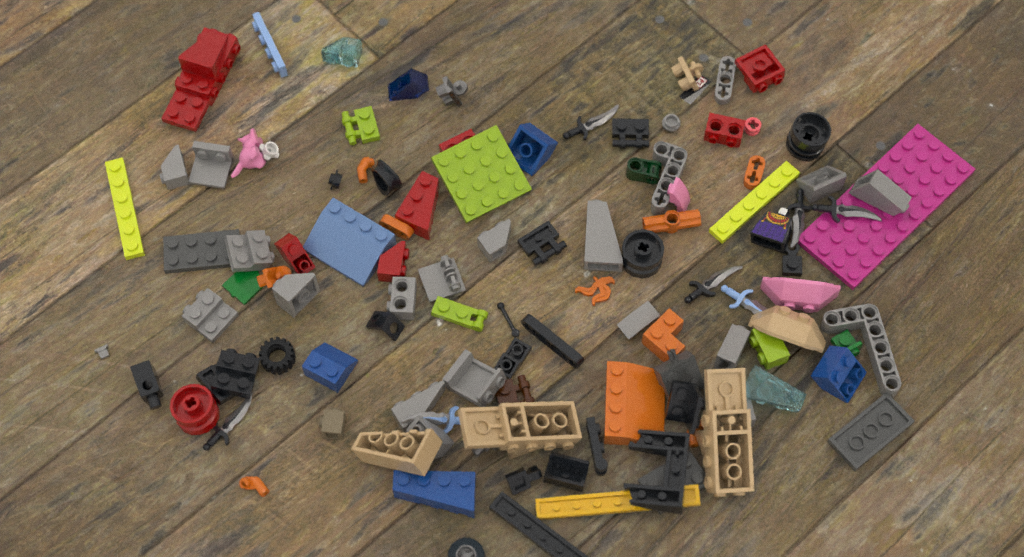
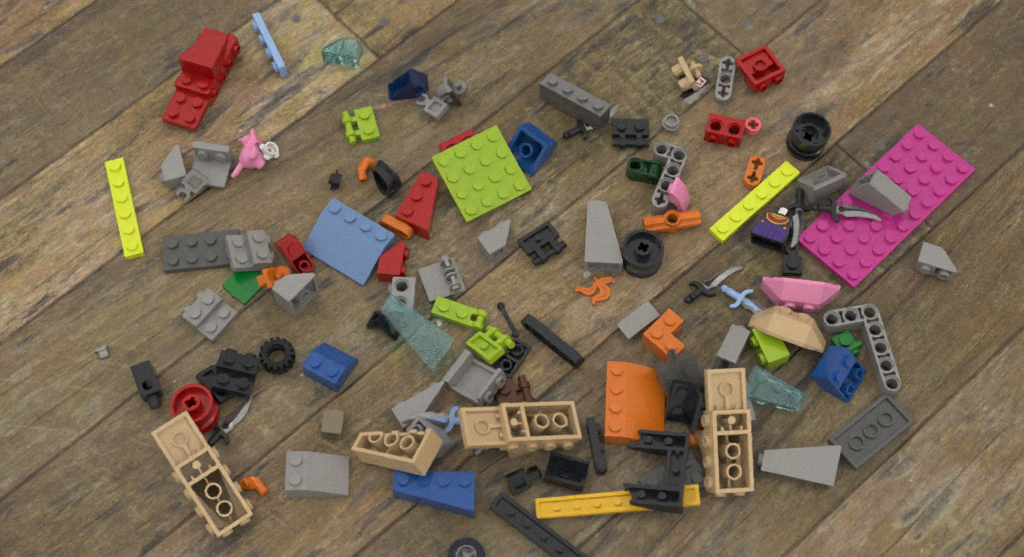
(192, 182): none -> light grey plate
(203, 475): none -> tan wedge
(316, 474): none -> light grey slope
(417, 332): none -> clear light blue wedge
(434, 108): none -> light grey plate
(486, 348): none -> lime plate
(574, 101): none -> flat silver brick
(805, 463): none -> light grey slope
(935, 262): none -> light grey slope

